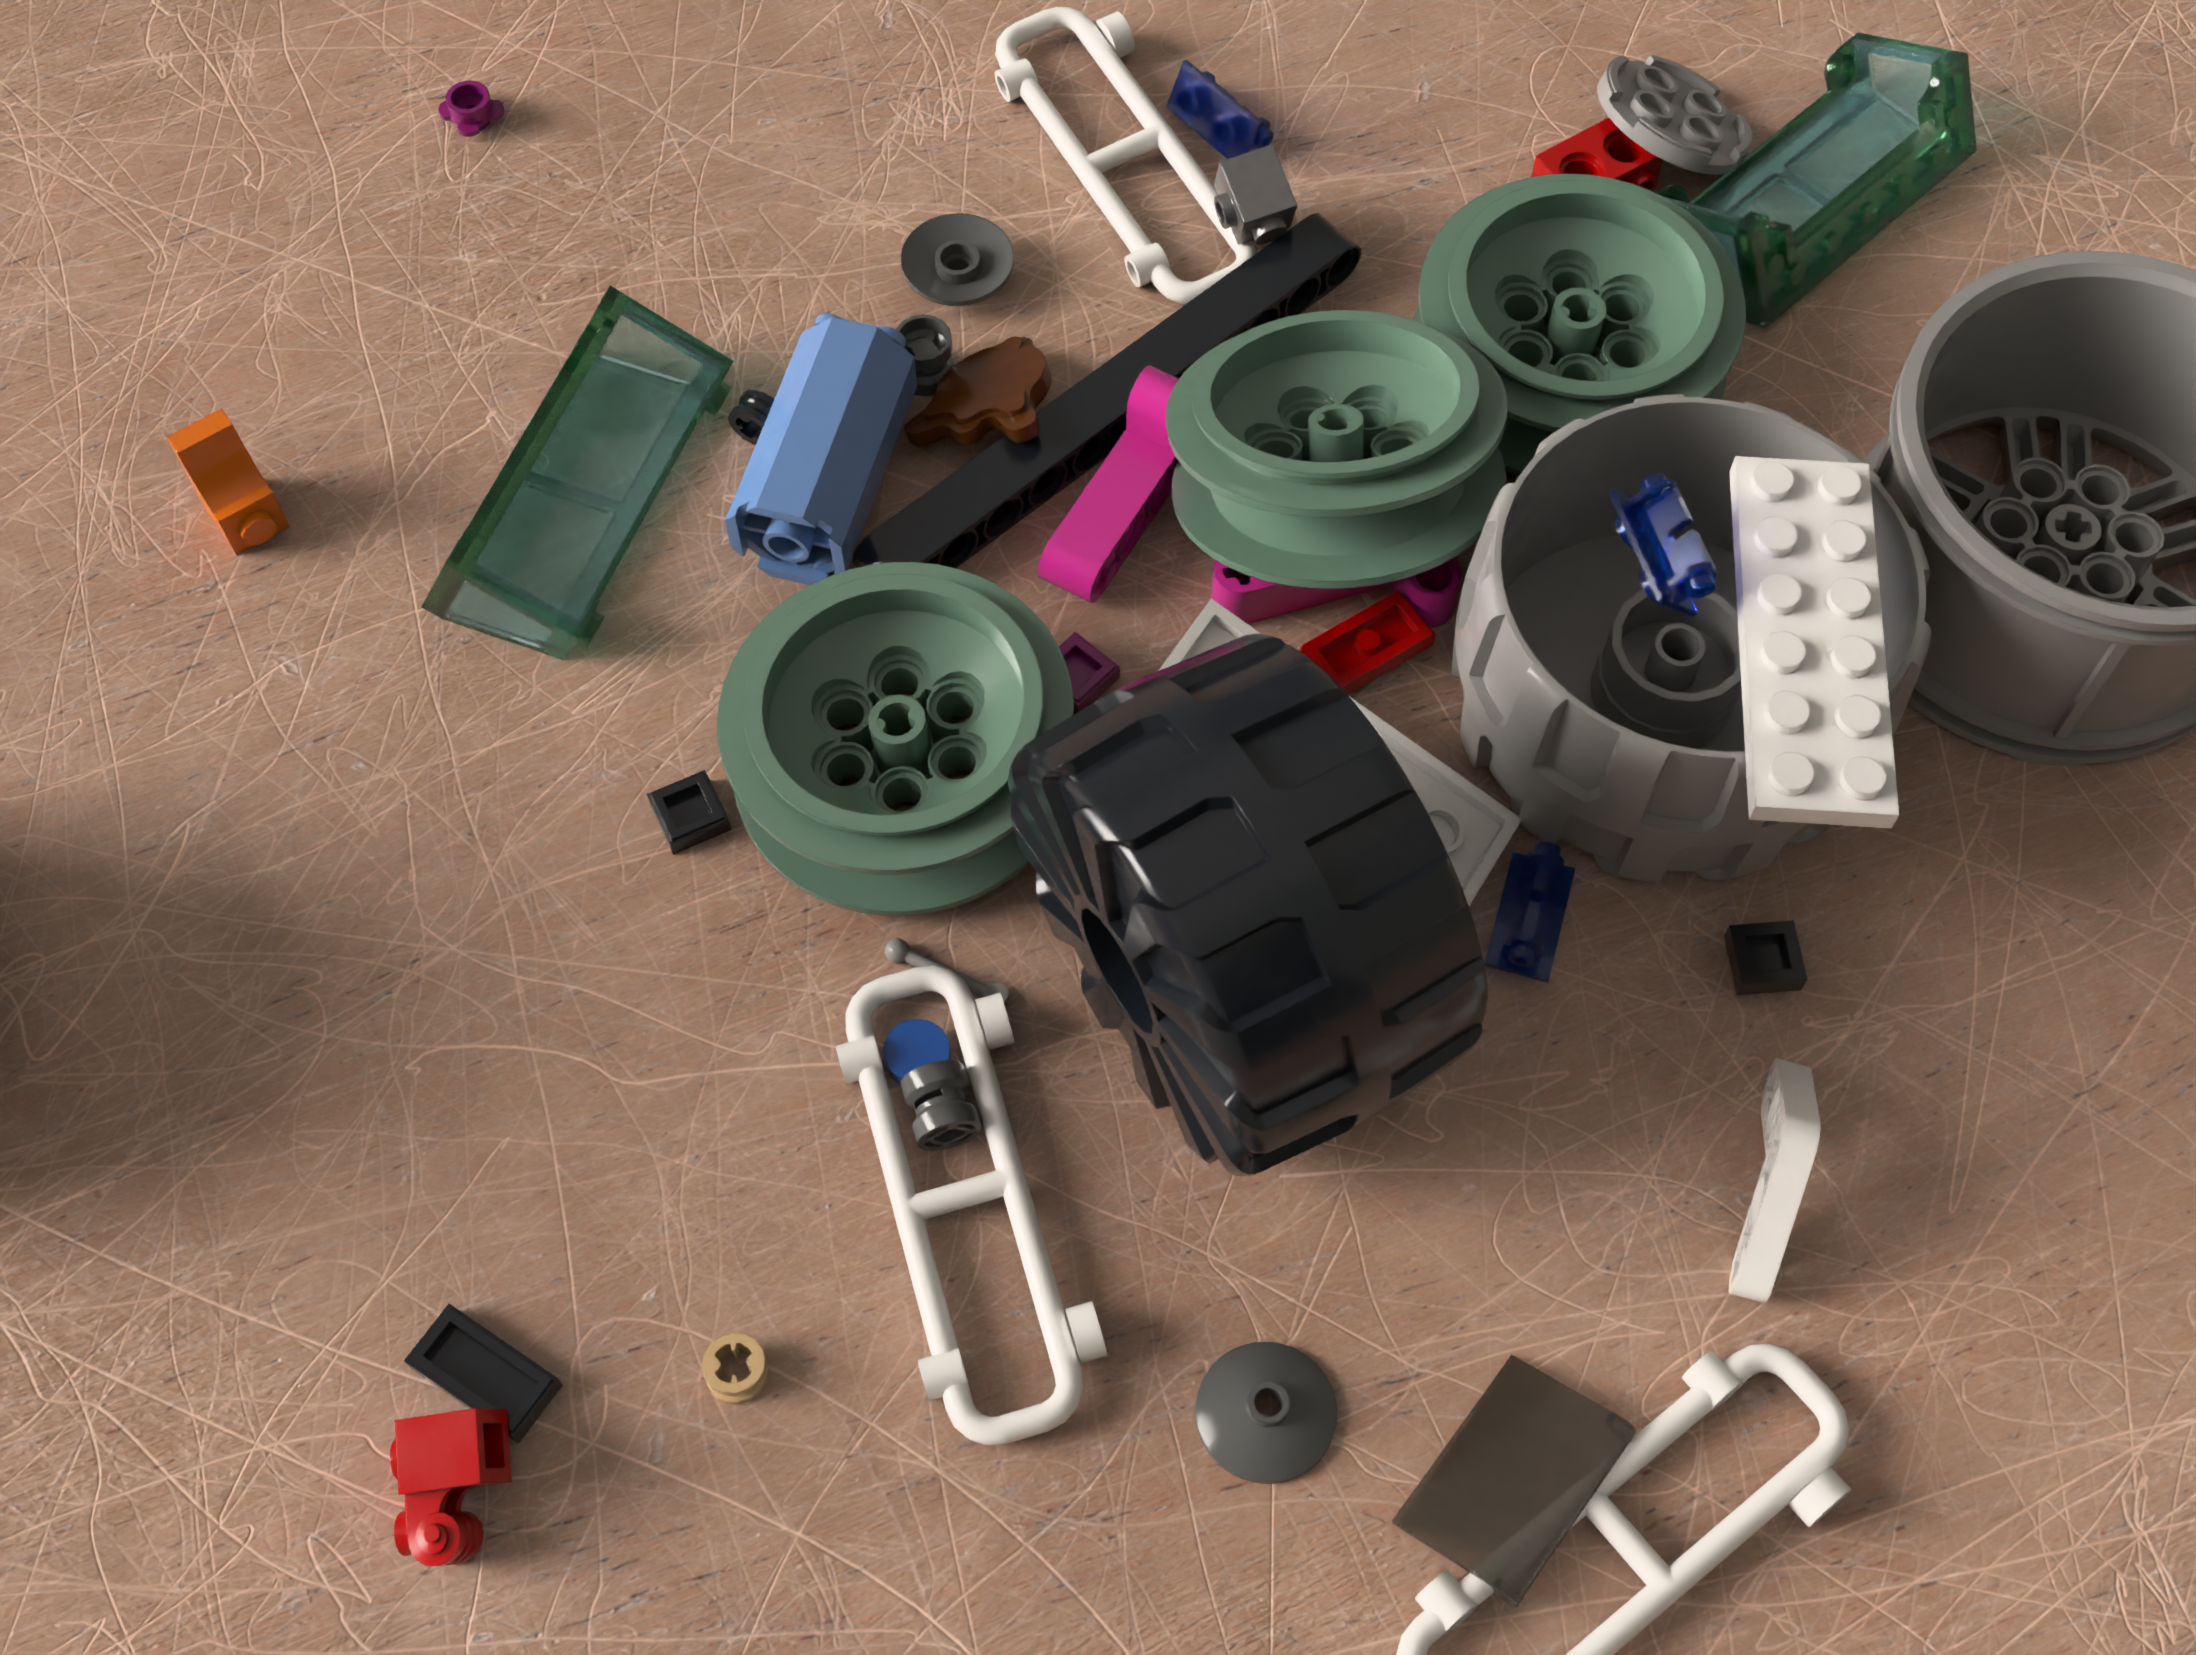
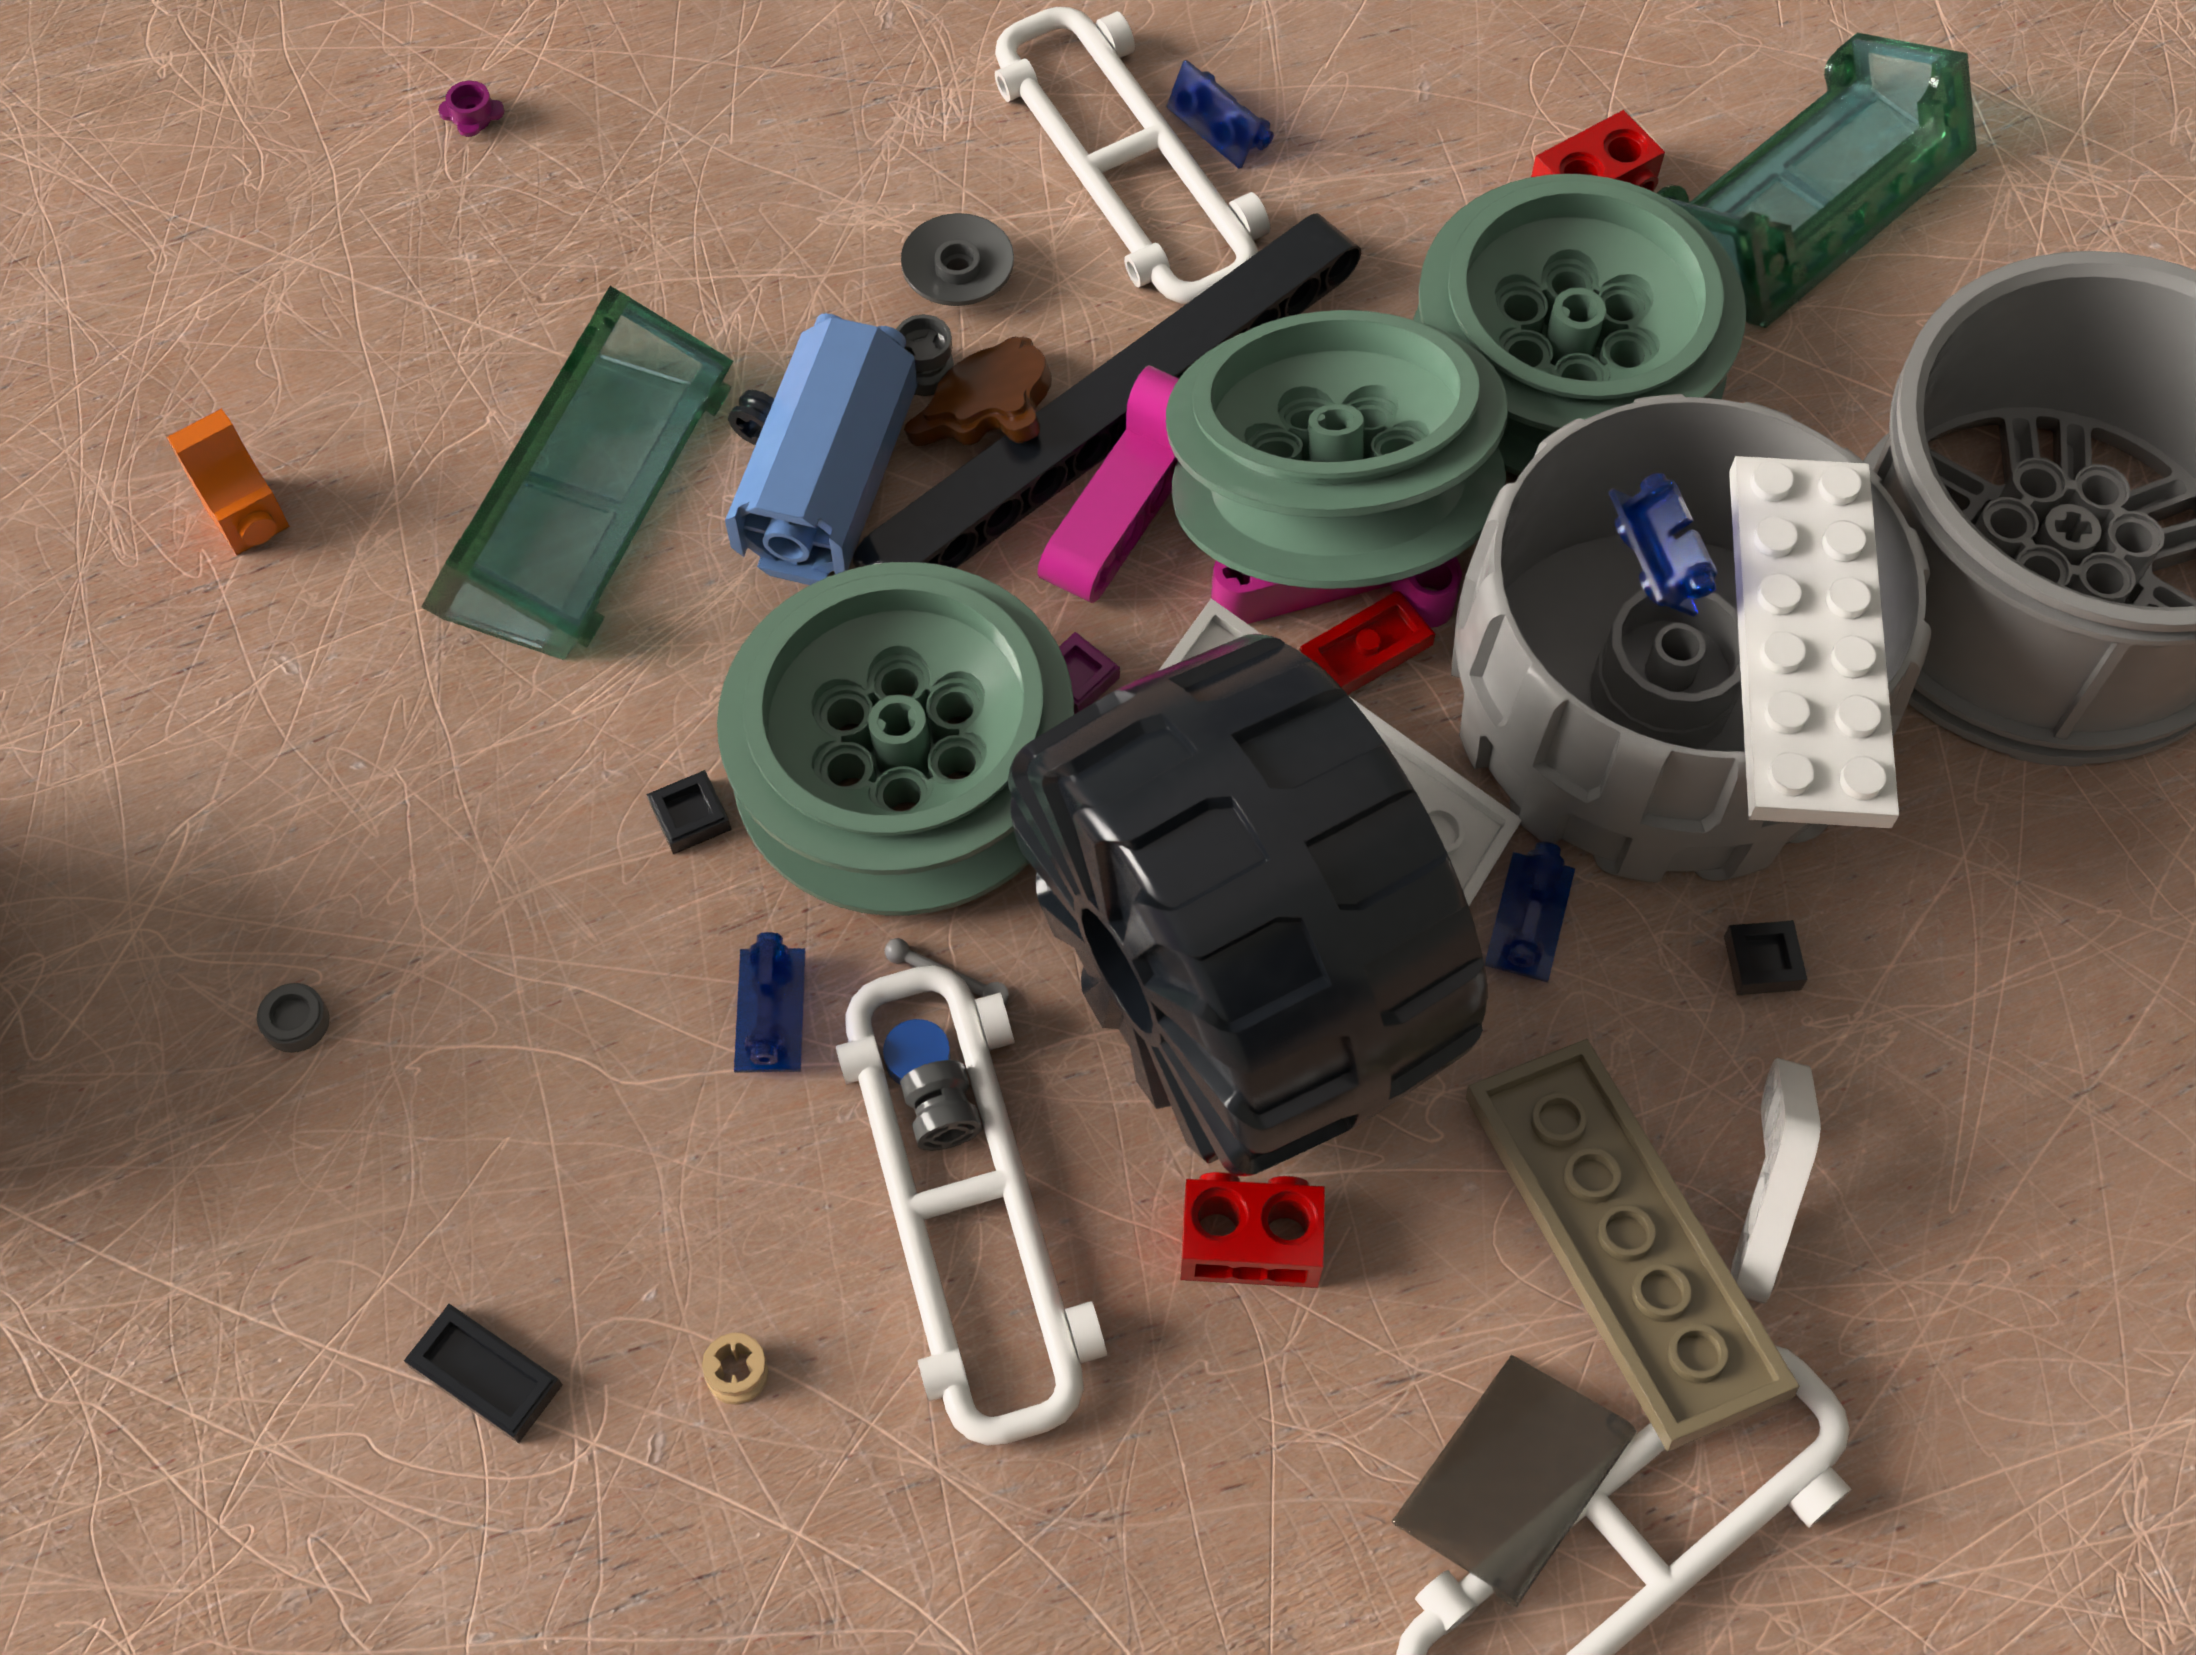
(293, 1017): none -> dark grey tile
(435, 1467): red brick -> none
(770, 1007): none -> clear blue hinge
(1252, 1250): none -> red brick
(1254, 196): flat silver brick -> none
(1259, 1445): dark grey dish -> none
(1631, 1245): none -> dark tan plate
(1674, 114): light grey tile -> none

